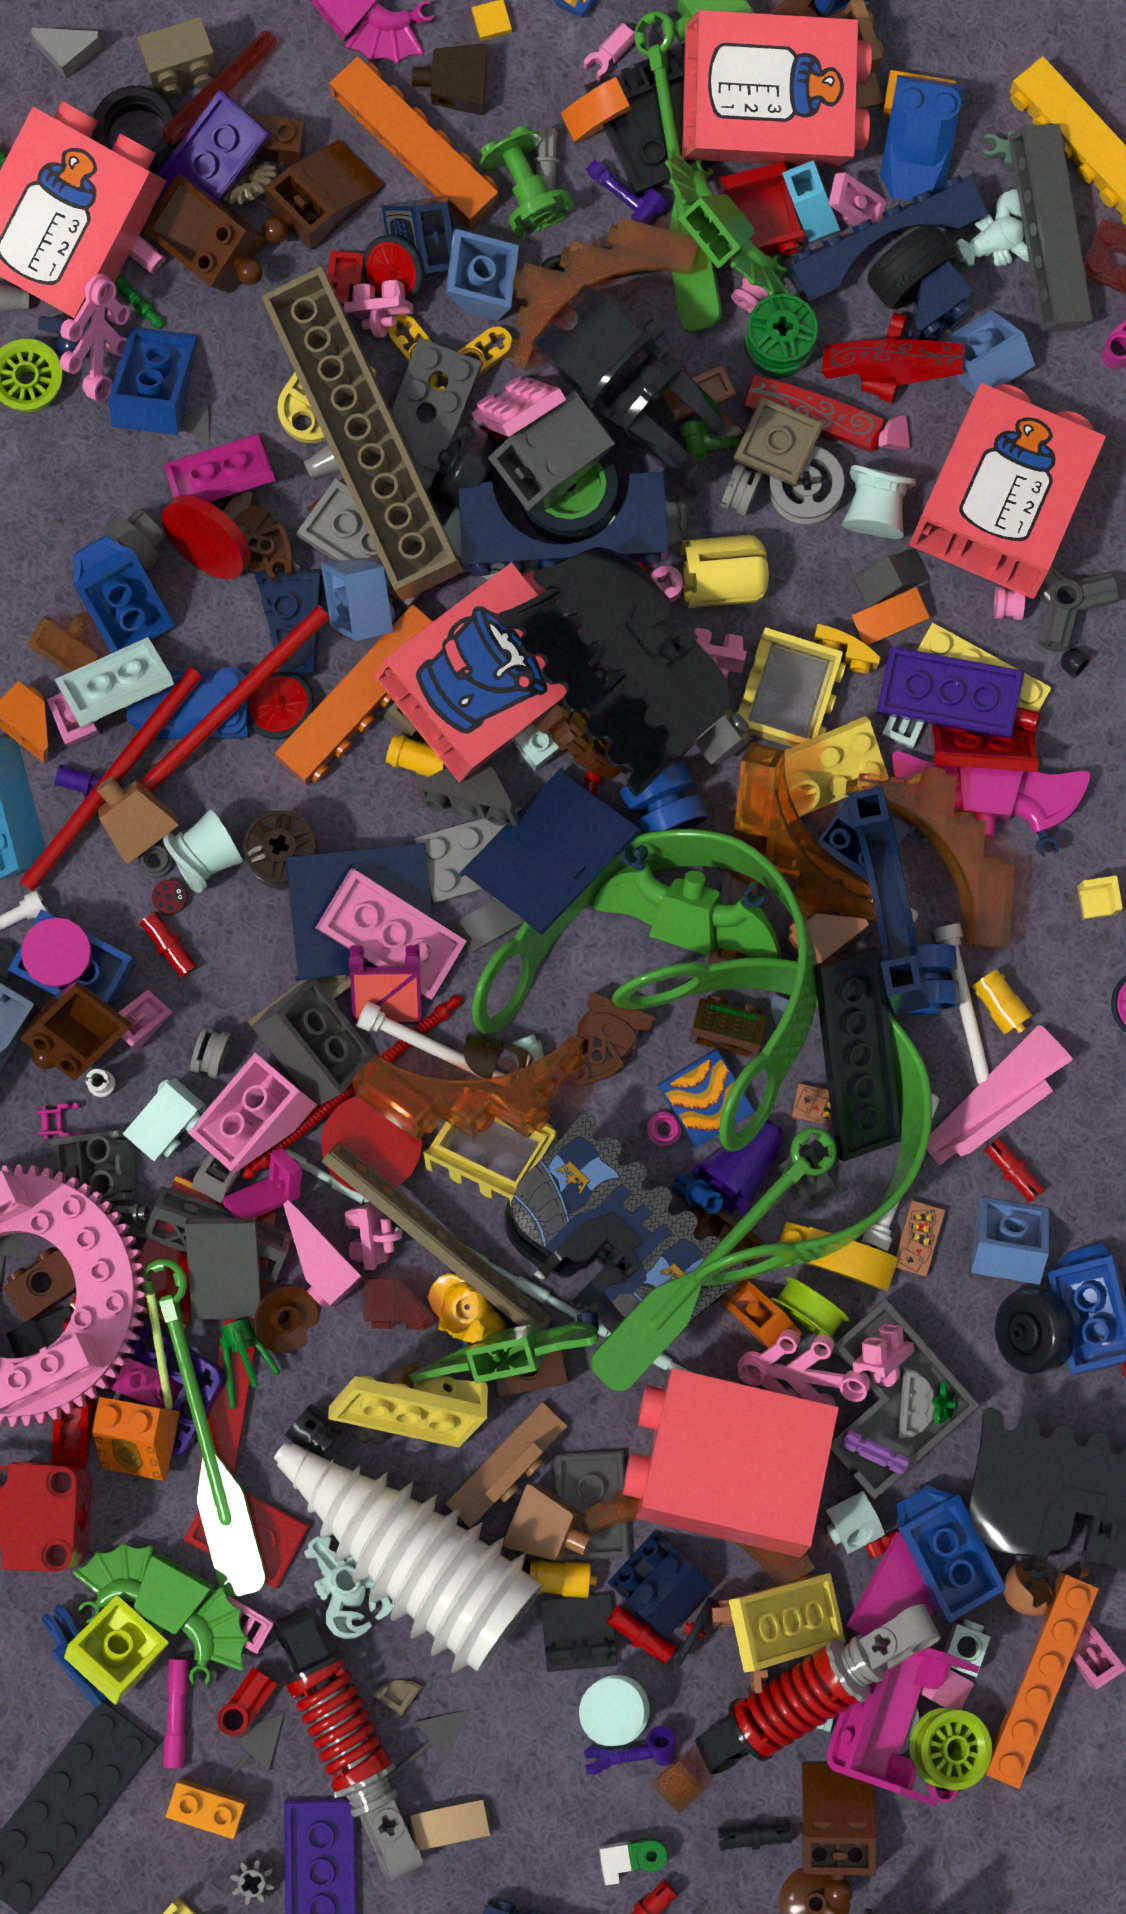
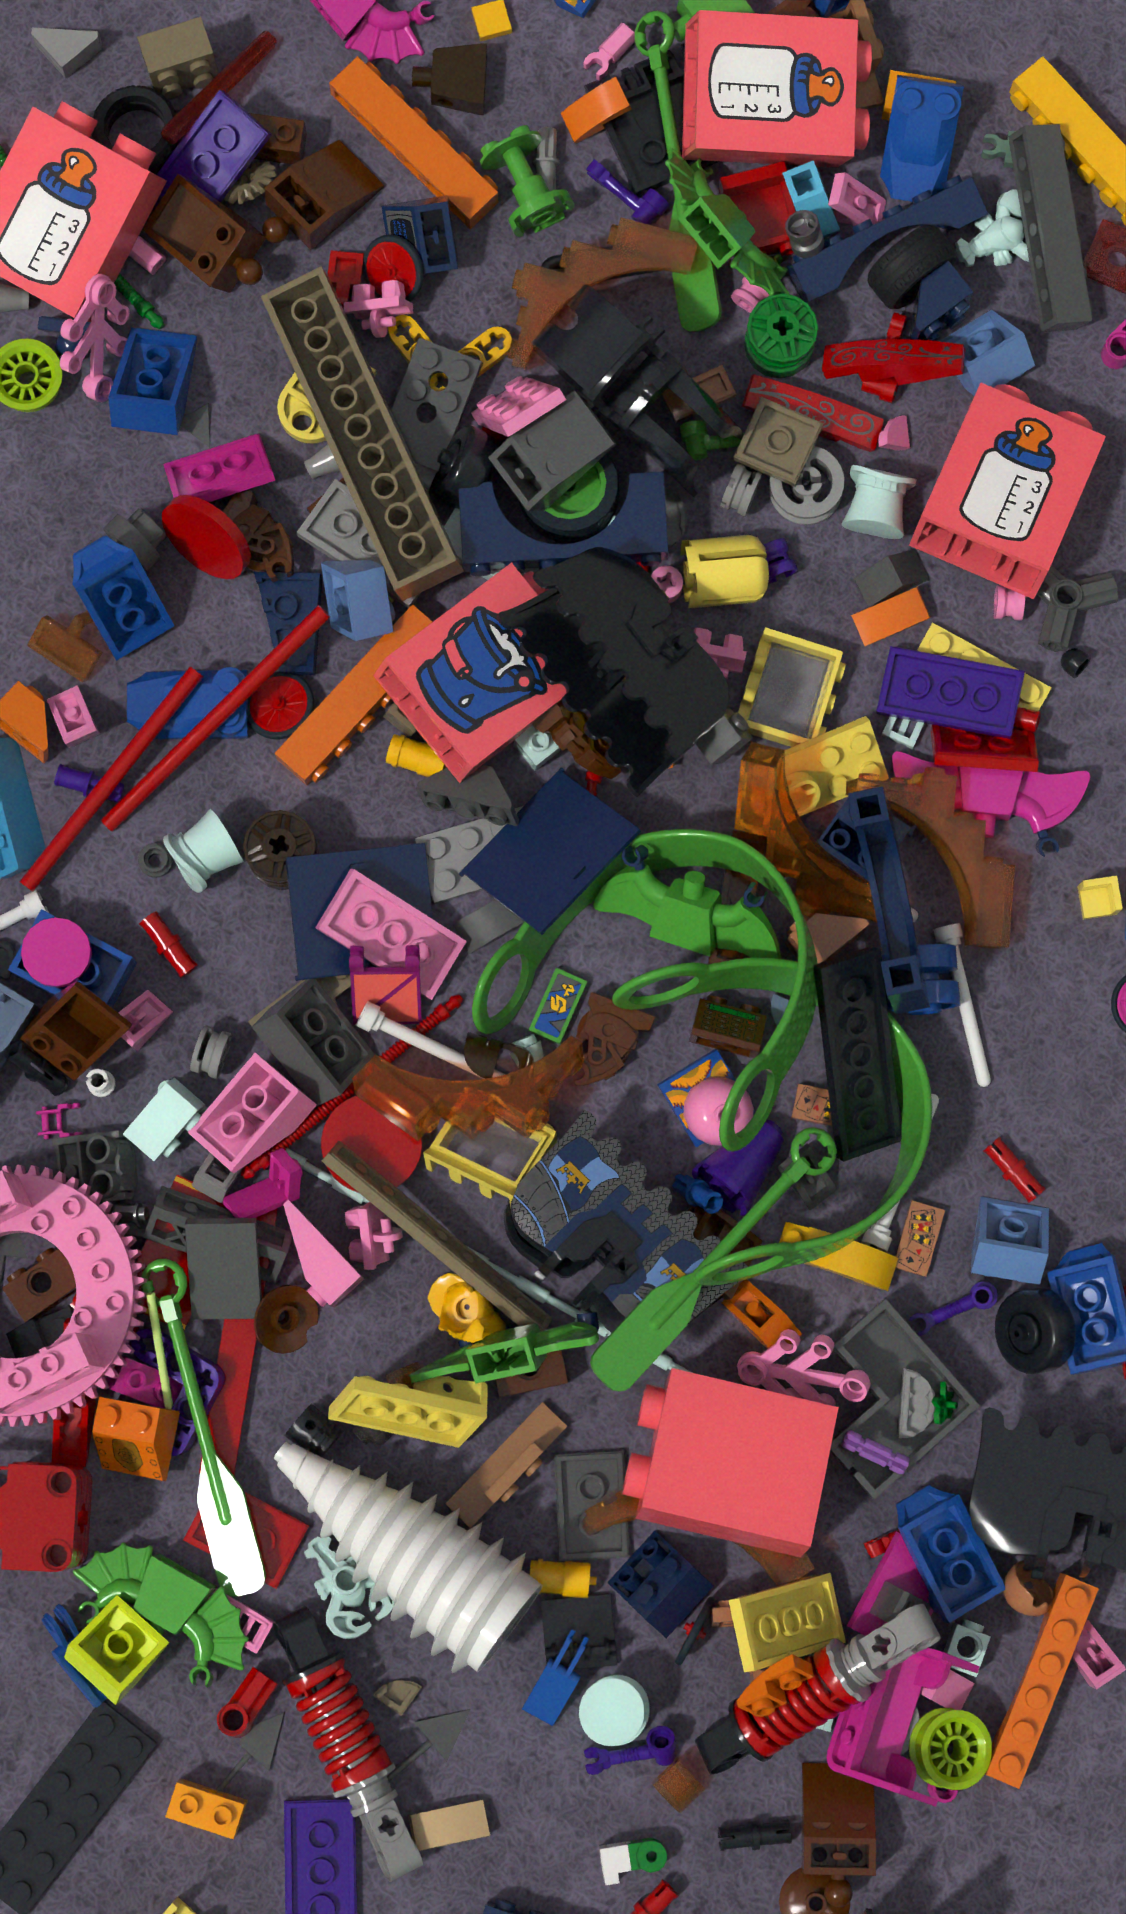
(23, 1057): none -> black pin
(114, 682): light aqua plate -> none
(133, 817): medium nougat torso -> none
(169, 897): dark red tile -> none
(175, 1736): dark pink piece -> none
(238, 1338): green plant -> none
(254, 1871): light grey gear -> none
(393, 1302): clear red slope -> none
(481, 274): medium blue slope -> none
(546, 1526): medium nougat torso -> none
(554, 1685): none -> blue arm
(557, 1006): none -> tile
(641, 1634): red pin -> none
(664, 802): blue wheel -> none
(664, 1117): dark pink plate -> none
(705, 1106): none -> bright pink cylinder
(768, 1688): none -> orange slope
(779, 560): none -> dark purple wheel
(804, 233): none -> flat silver wheel
(810, 1308): lime wheel -> none
(854, 1523): light aqua brick -> none
(857, 654): yellow slope -> none
(884, 1355): bright pink hips -> none
(893, 1601): none -> dark grey slope
(963, 1304): none -> dark purple brick
(1001, 1098): bright pink wedge -> none
(1003, 1004): yellow piece -> none

